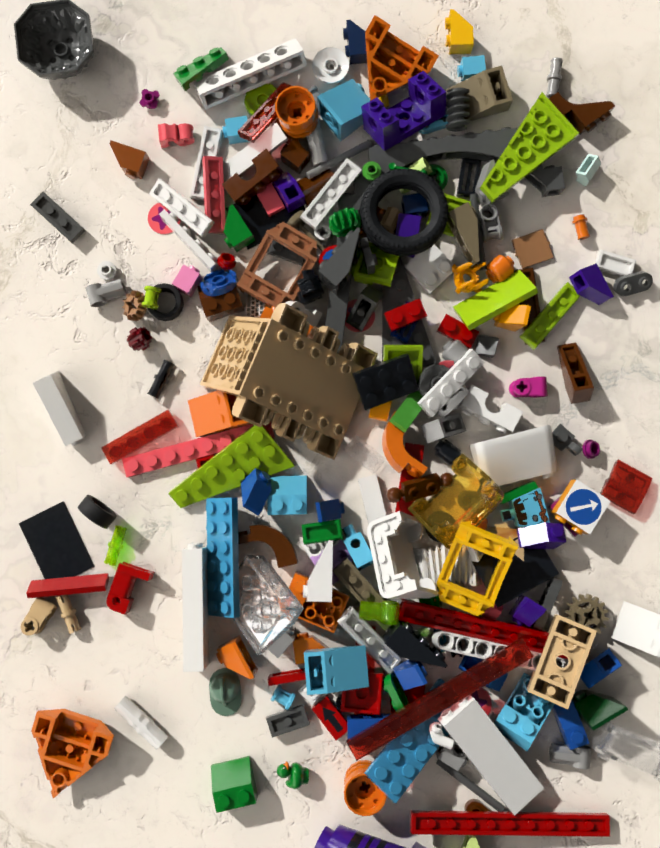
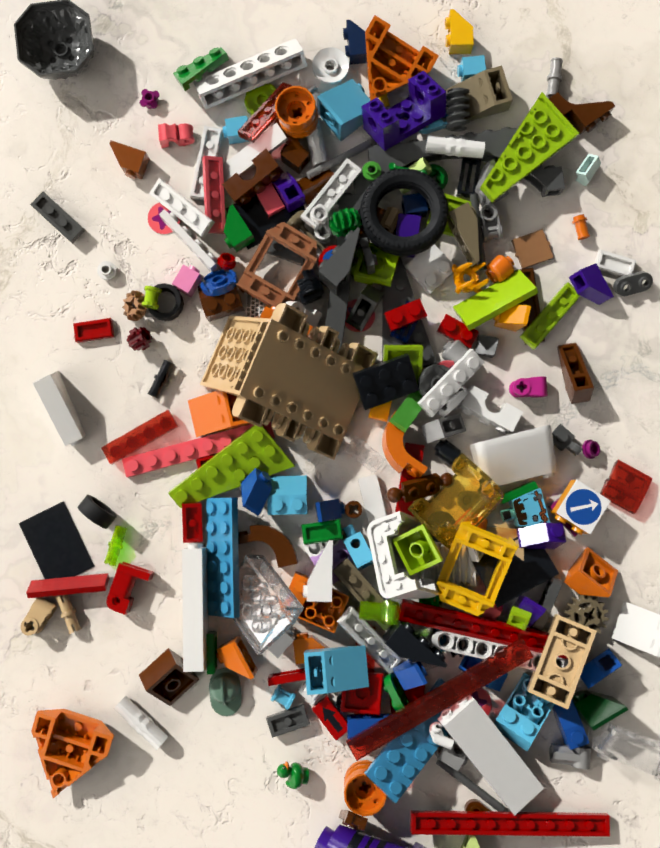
(93, 330): none -> red tile
(101, 293): light grey piece -> none
(166, 678): none -> reddish brown slope
(192, 522): none -> red plate
(211, 652): none -> green tile
(233, 784): green slope -> none
(319, 209): none -> white plate
(353, 820): none -> reddish brown plate
(359, 509): none -> reddish brown bush
(417, 549): none -> lime slope
(455, 147): none -> white axle
(519, 618): none -> lime tile
(591, 575): none -> orange slope

